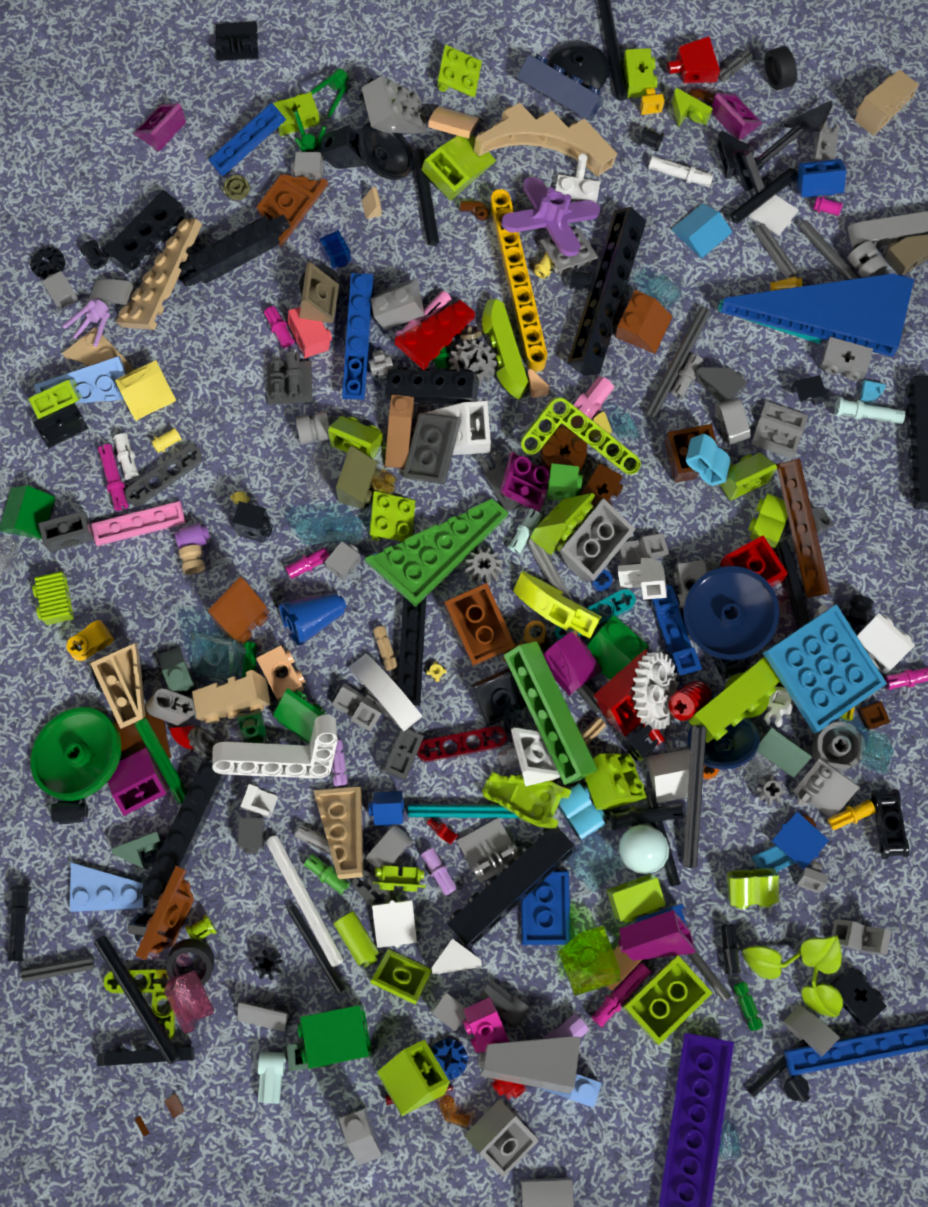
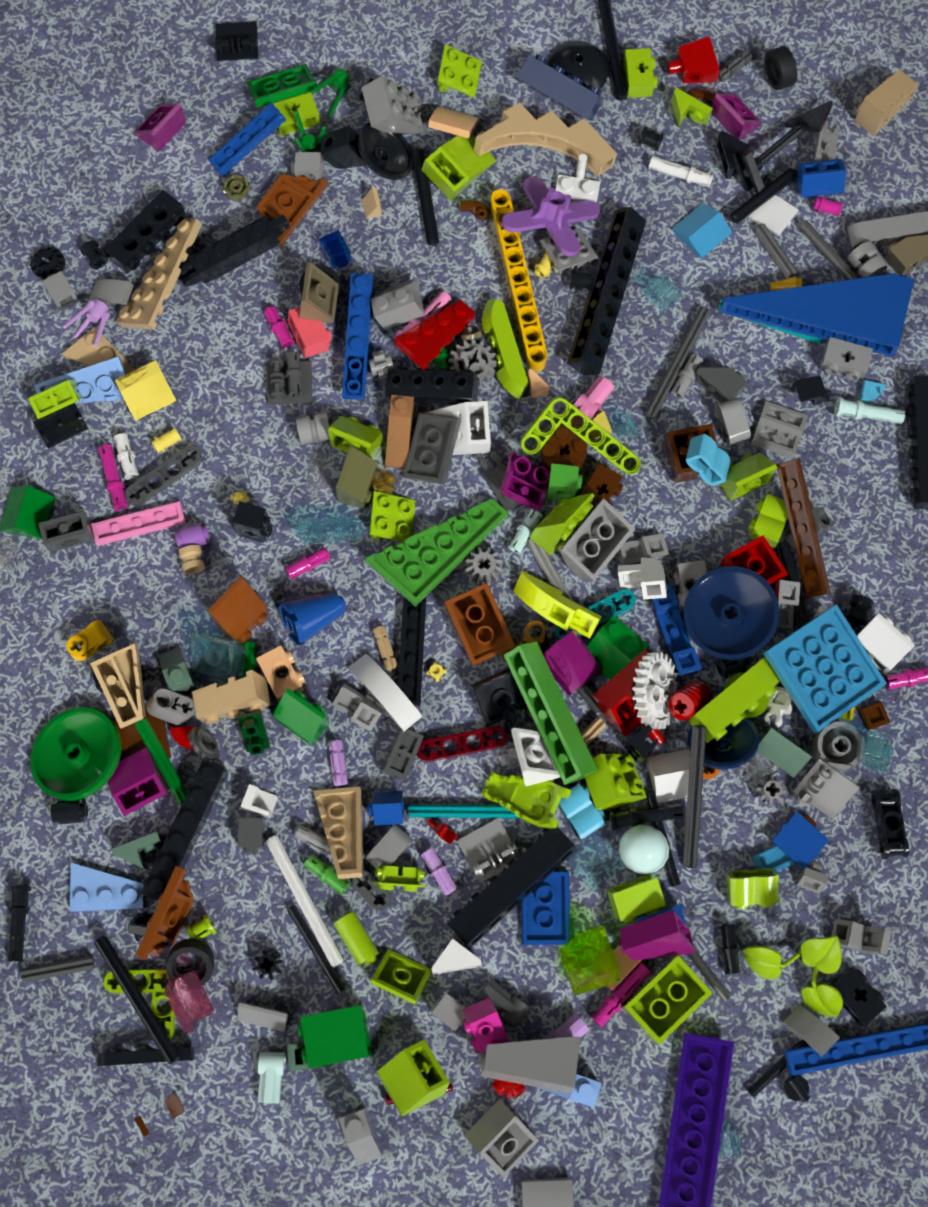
(53, 598): lime brick -> none
(281, 85): none -> green tile
(281, 759): white beam -> none
(343, 560): light grey brick -> none
(394, 923): white piece -> none
(450, 1112): clear orange arm -> none
(458, 1052): blue gear -> none
(607, 584): blue bush -> none
(643, 322): dark orange slope -> none
(651, 102): yellow tile -> none
(748, 1006): green axle -> none
(788, 597): none -> light grey slope
(852, 814): yellow axle -> none

